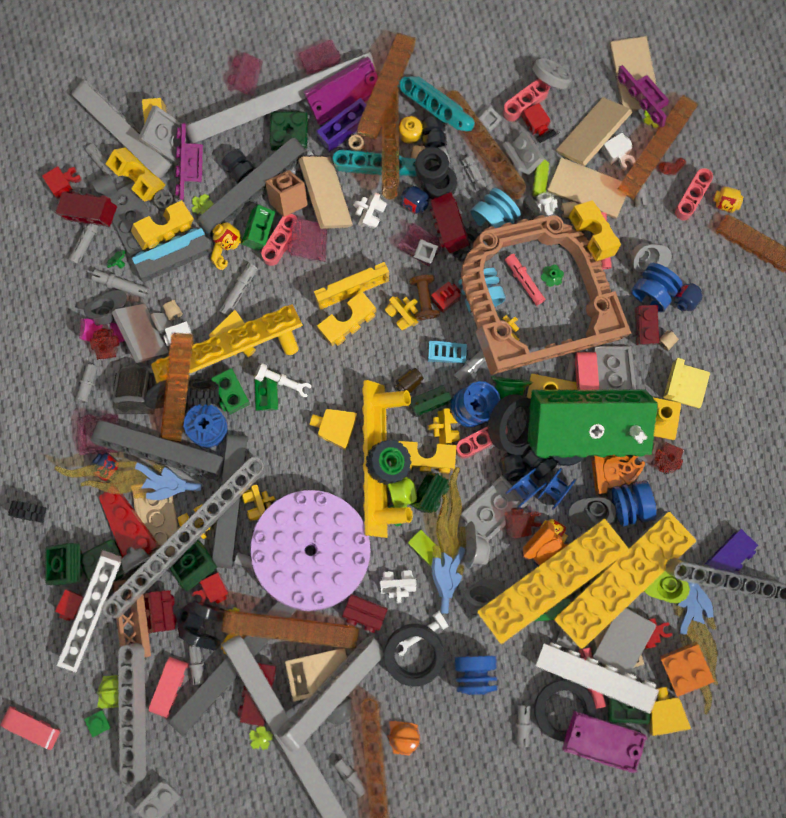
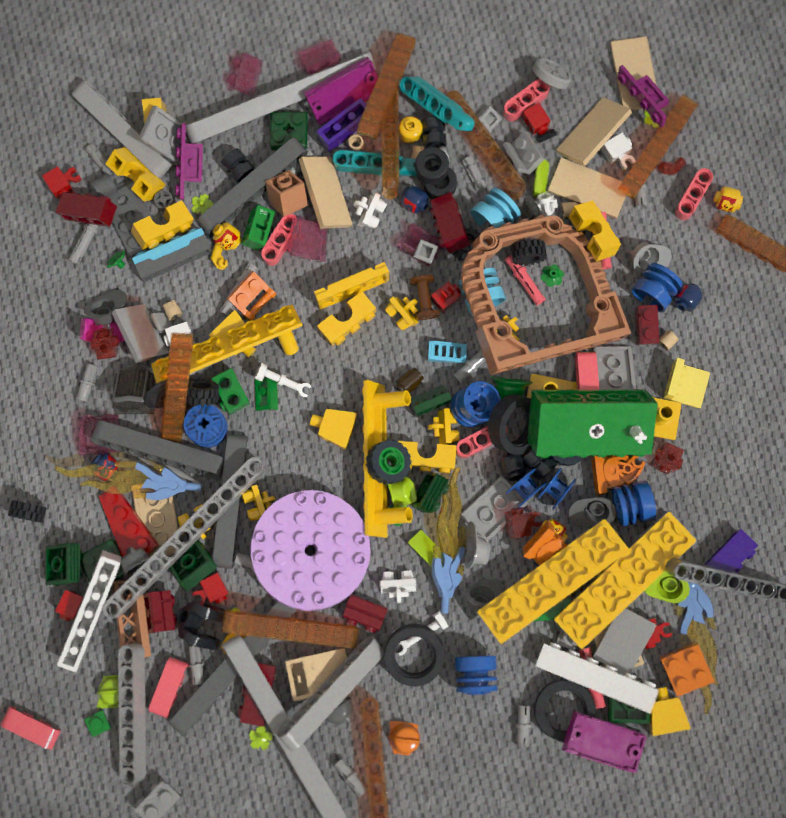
(121, 284): light grey pin -> none
(247, 291): none -> orange plate
(528, 252): none -> black tyre

